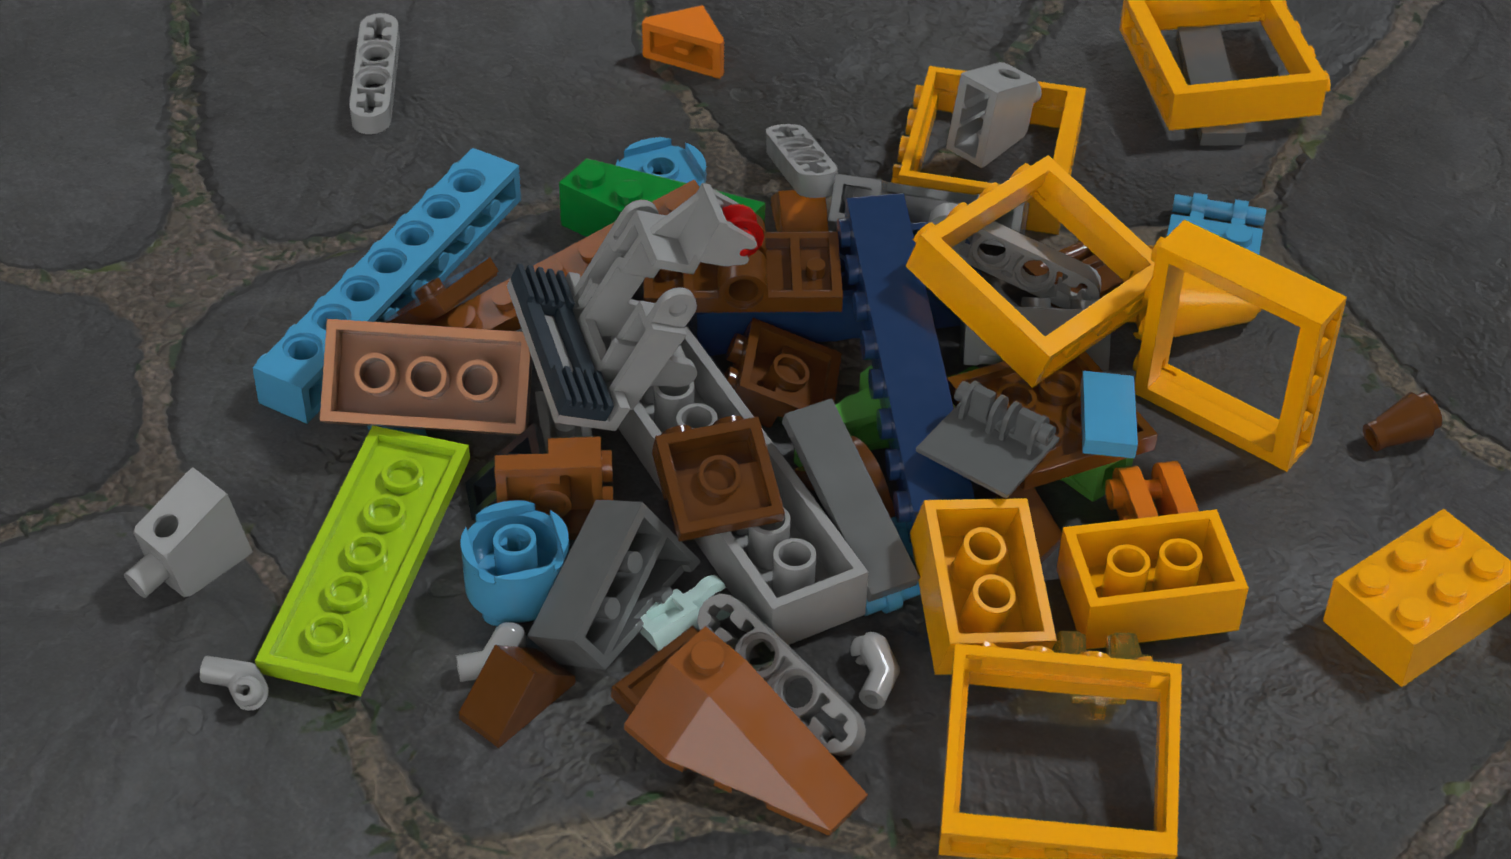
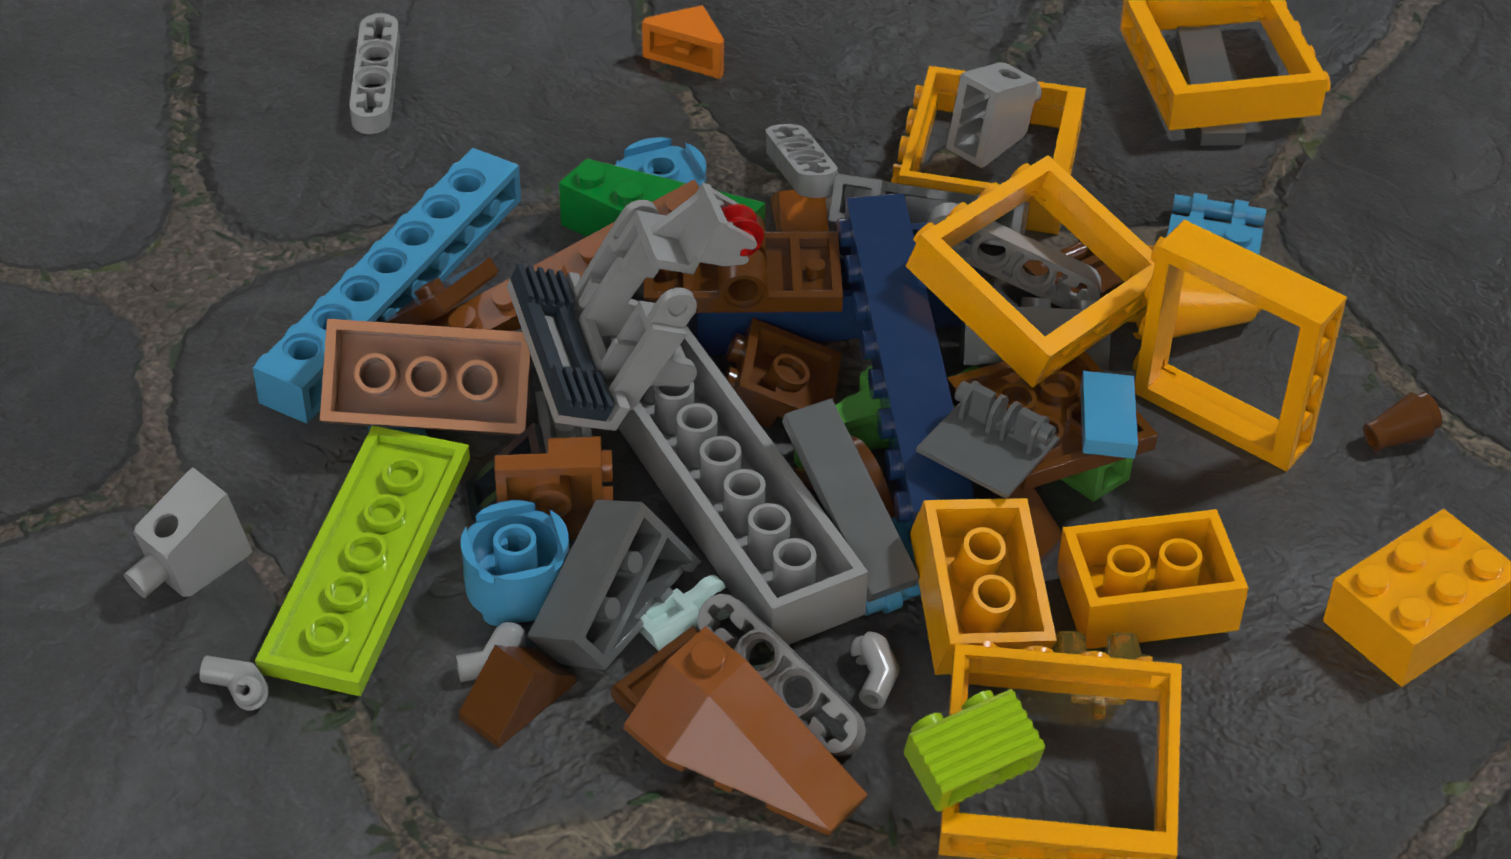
(717, 477): reddish brown plate -> none
(973, 748): none -> lime brick
(1134, 495): orange brick -> none

